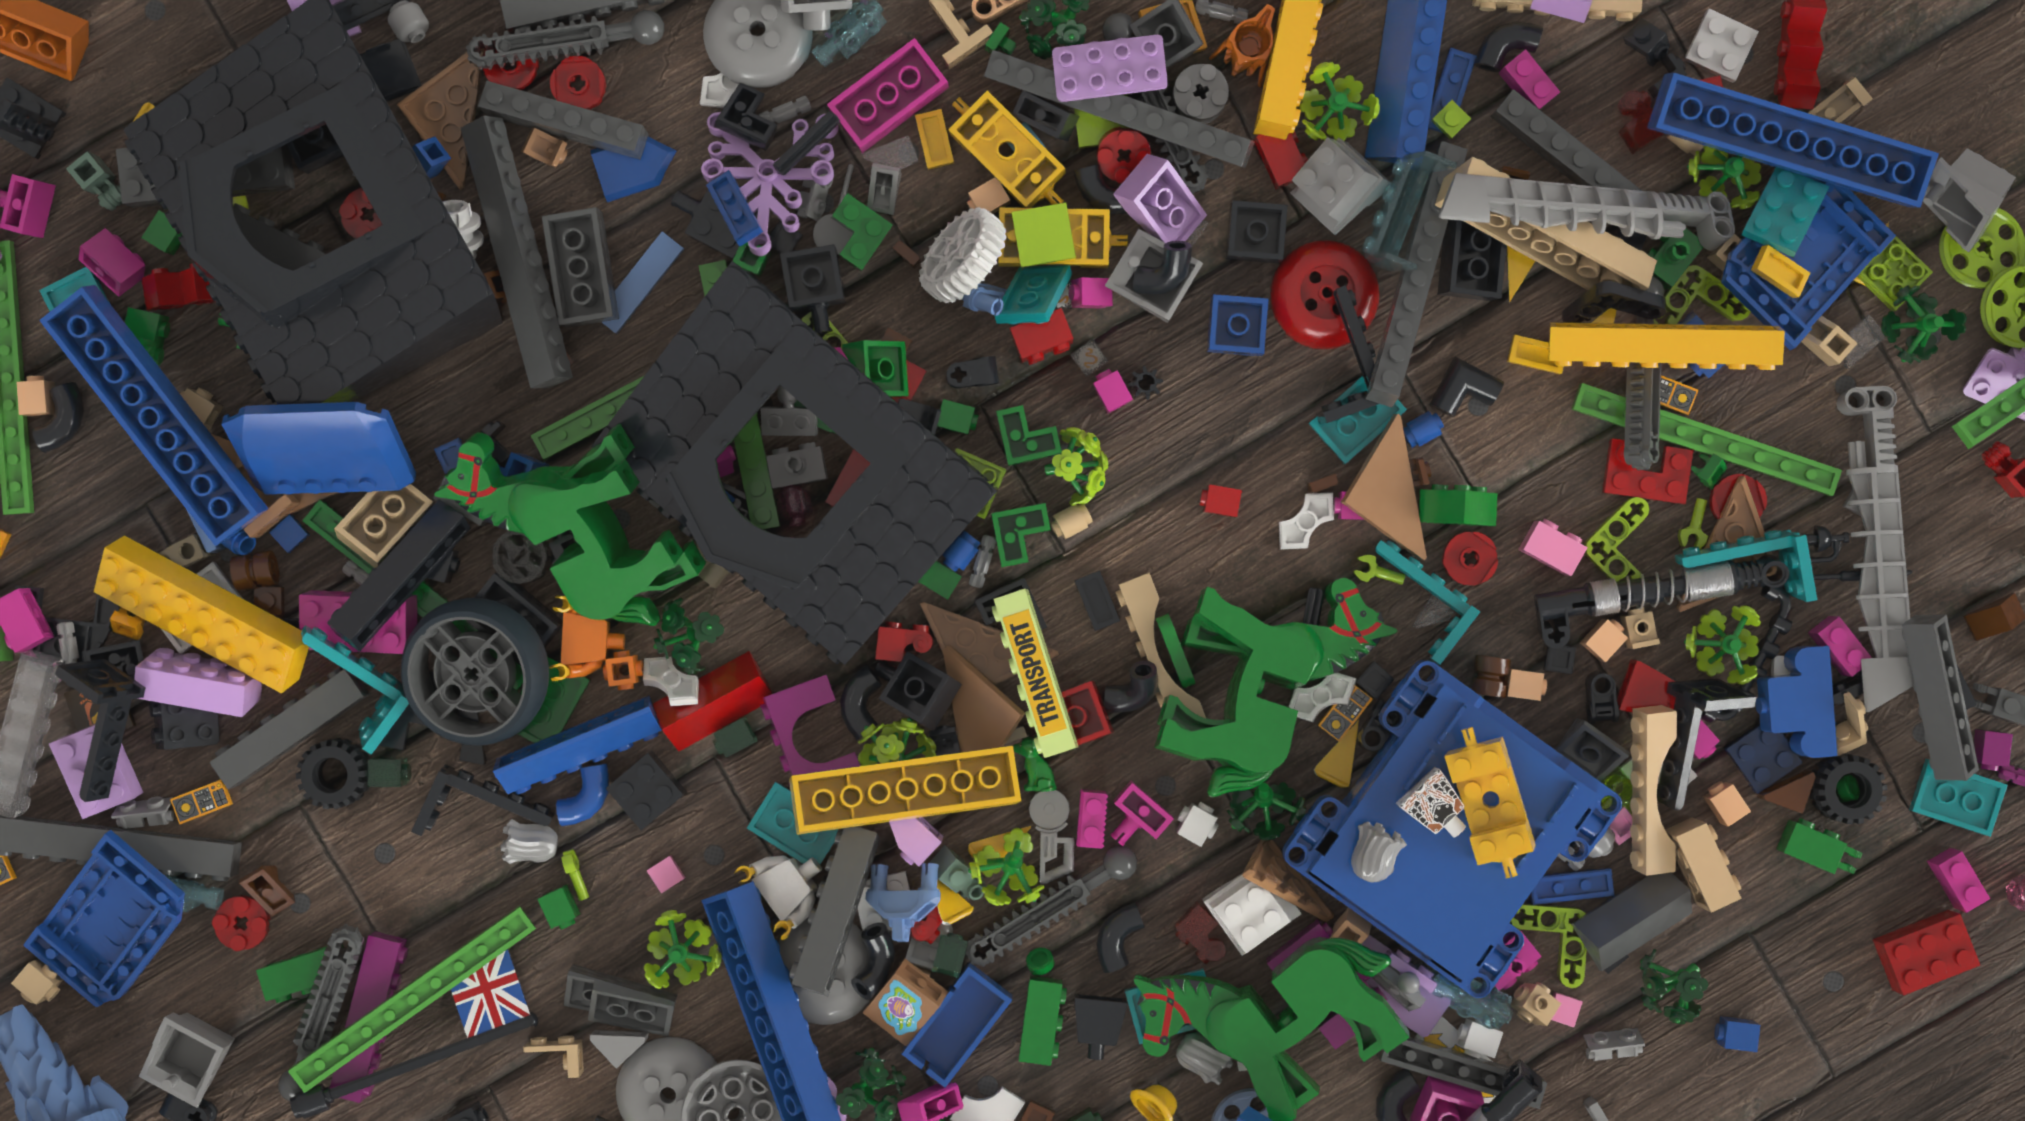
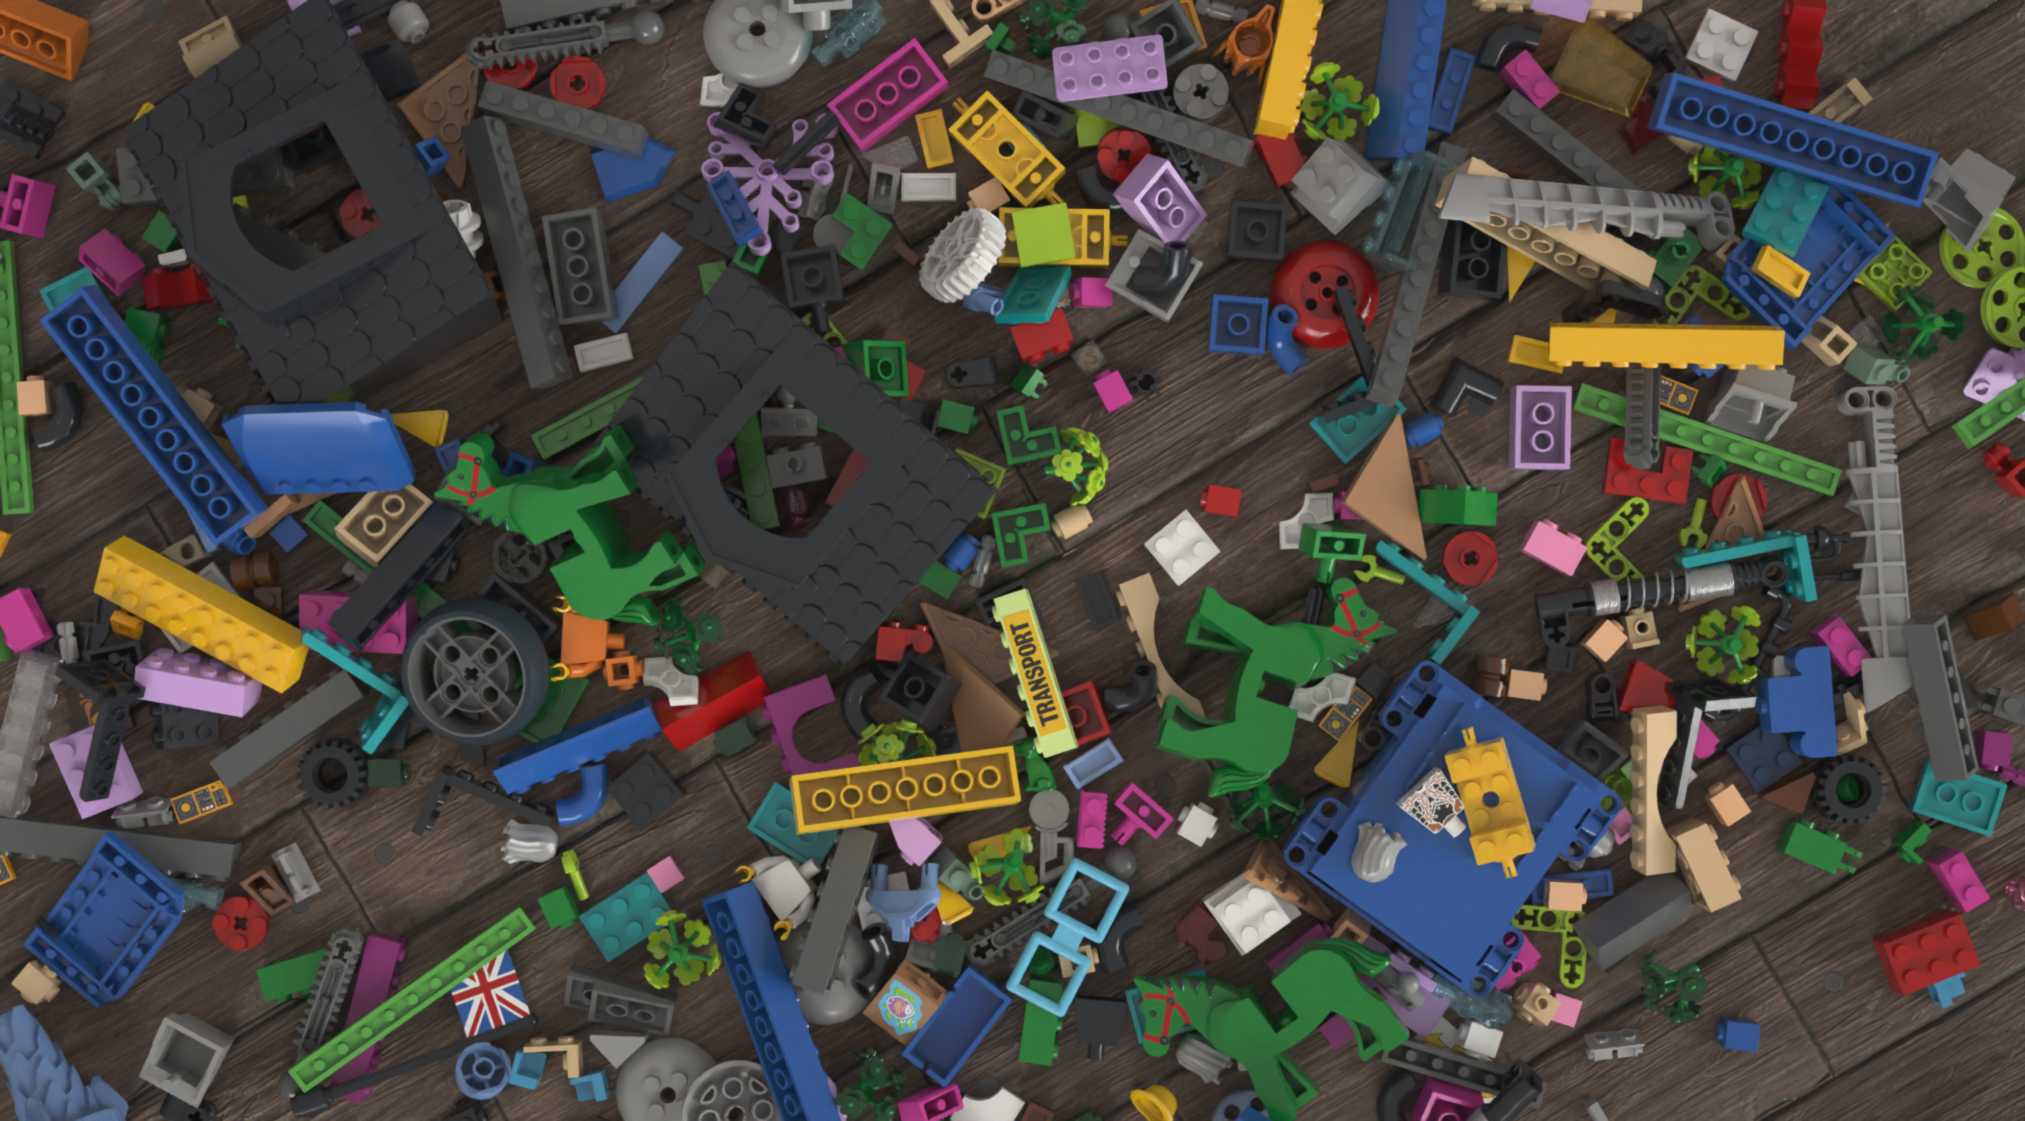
(41, 920): none -> black leg
(174, 259): none -> white tile
(209, 45): none -> tan brick
(295, 872): none -> light grey hinge
(426, 425): none -> yellow sticker
(482, 1071): none -> medium blue cylinder
(528, 1069): none -> dark azure panel
(545, 148): medium nougat bracket -> none
(592, 1085): none -> dark azure panel
(603, 352): none -> white tile
(626, 916): none -> teal plate
(787, 110): light grey axle -> none
(928, 187): none -> white tile
(1027, 380): none -> green tile
(1067, 937): none -> medium azure bar
(1069, 967): none -> tan brick
(1093, 763): none -> light blue tile
(1175, 651): green beam -> none
(1182, 547): none -> white plate
(1281, 340): none -> blue cylinder
(1329, 545): none -> green brick
(1451, 119): lime plate -> none
(1540, 427): none -> lavender brick
(1564, 894): none -> light nougat brick
(1601, 69): none -> clear yellow wedge
(1752, 402): none -> light grey piece
(1875, 366): none -> sand green brick
(1912, 837): none -> green bracket
(1946, 989): none -> dark azure panel

